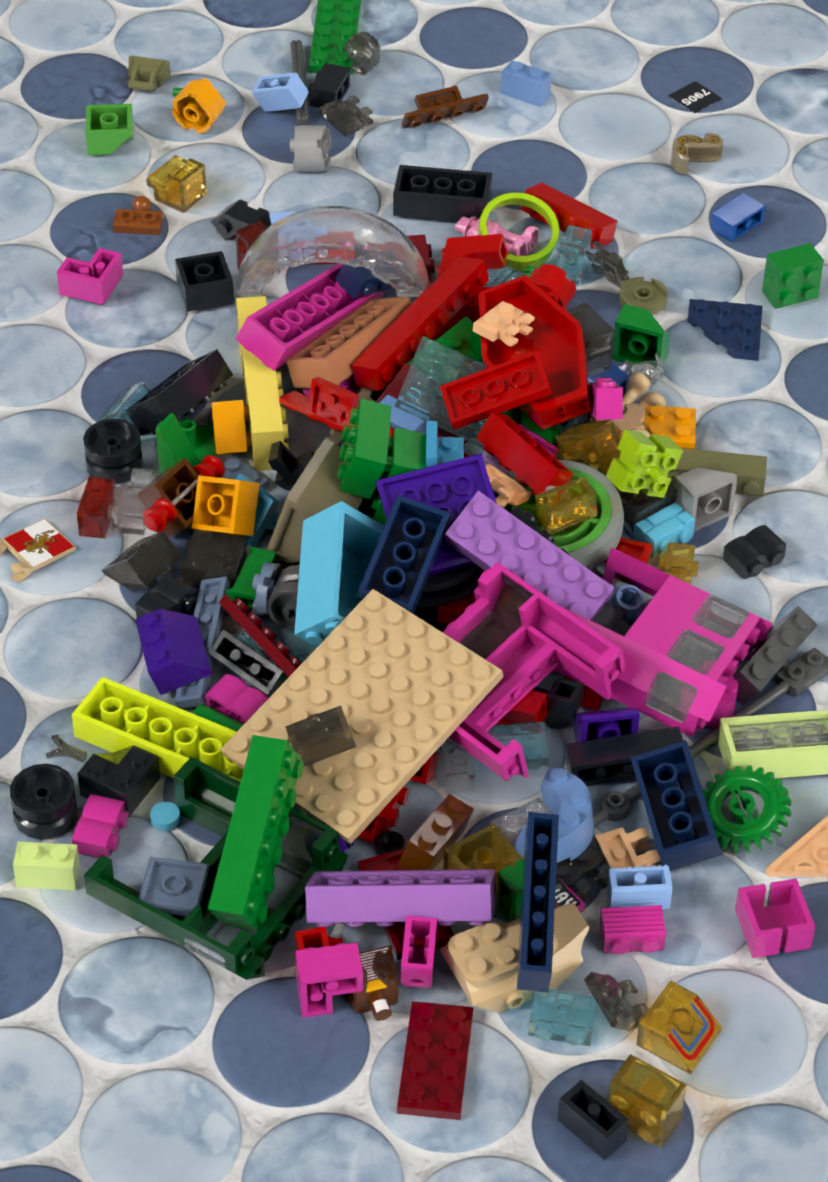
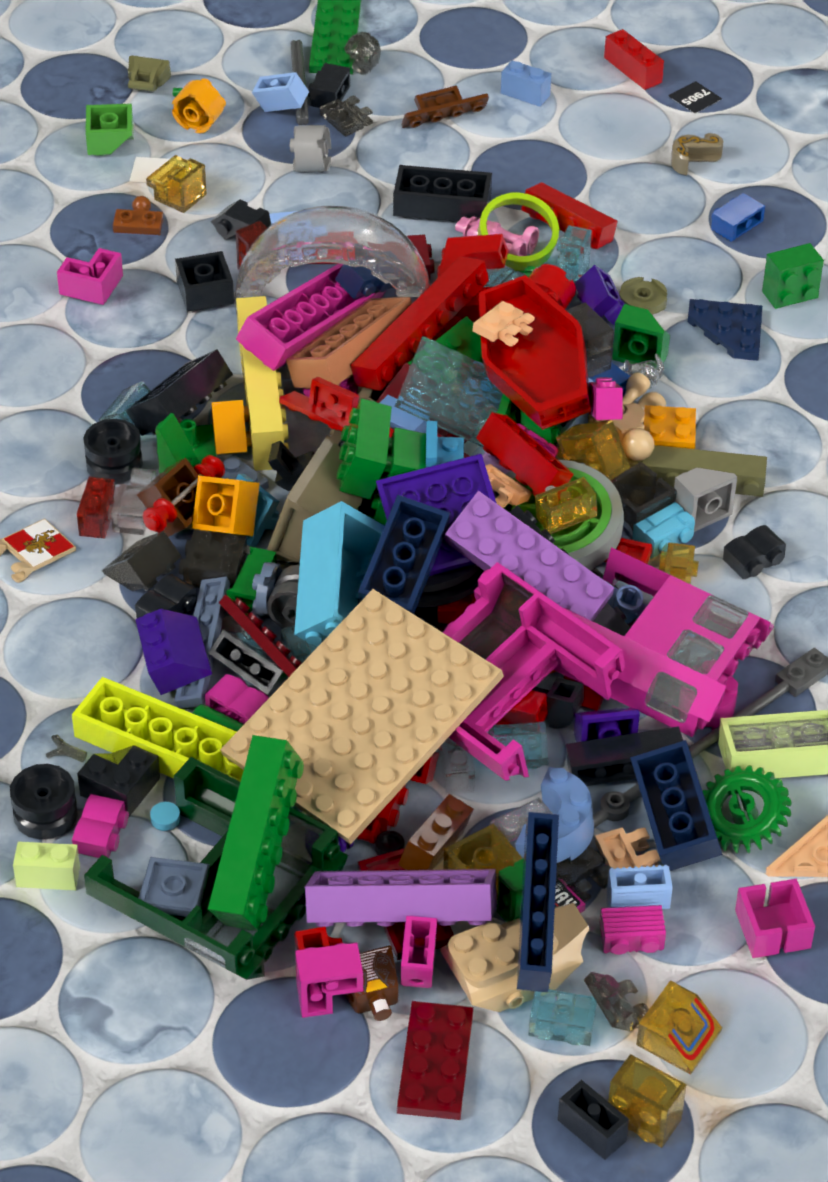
(145, 167): none -> white sticker
(321, 736): clear smoke brick -> none
(495, 389): red plate -> none
(600, 293): none -> dark purple hinge
(610, 265): clear smoke plate -> none
(633, 59): none -> red brick
(644, 463): lime brick -> none
(773, 653): dark grey brick -> none

